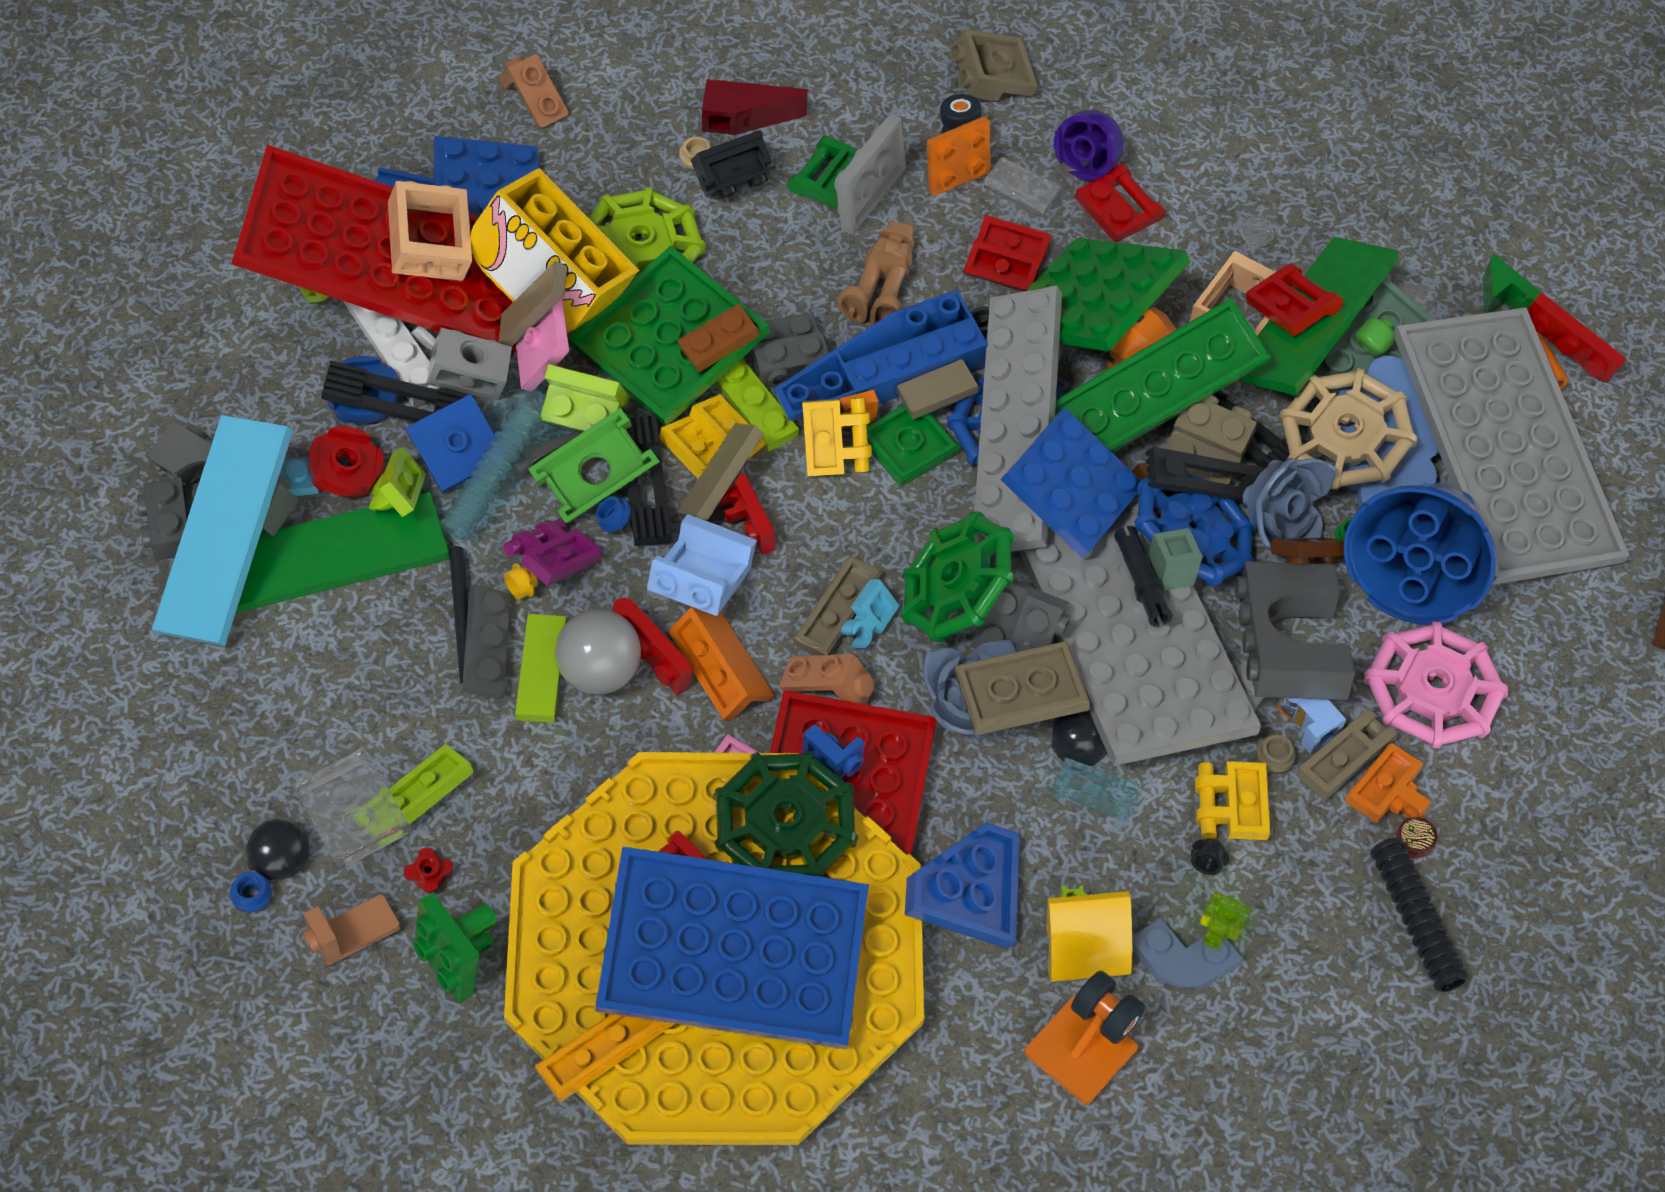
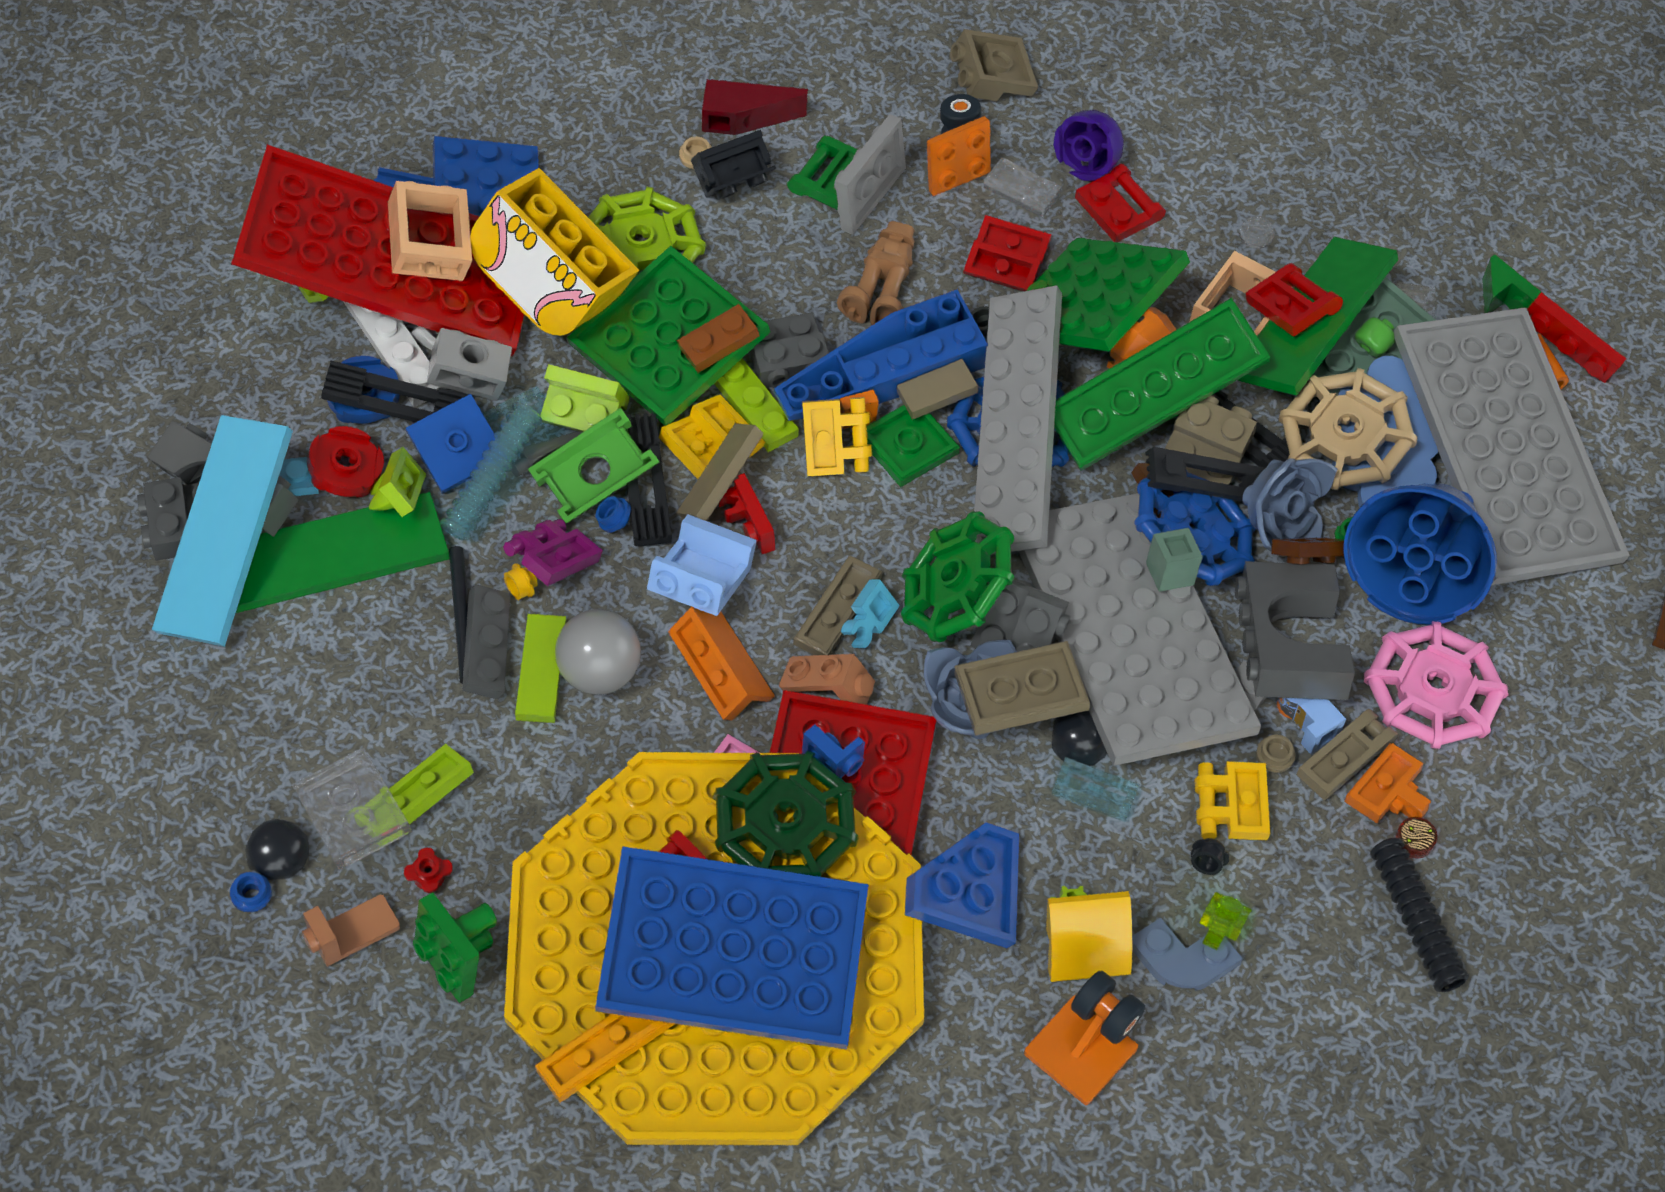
(533, 304): dark tan tile -> none
(535, 89): nougat bracket -> none
(541, 346): bright pink plate -> none
(664, 658): red plate -> none
(1072, 482): blue plate -> none
(1147, 587): black pin -> none

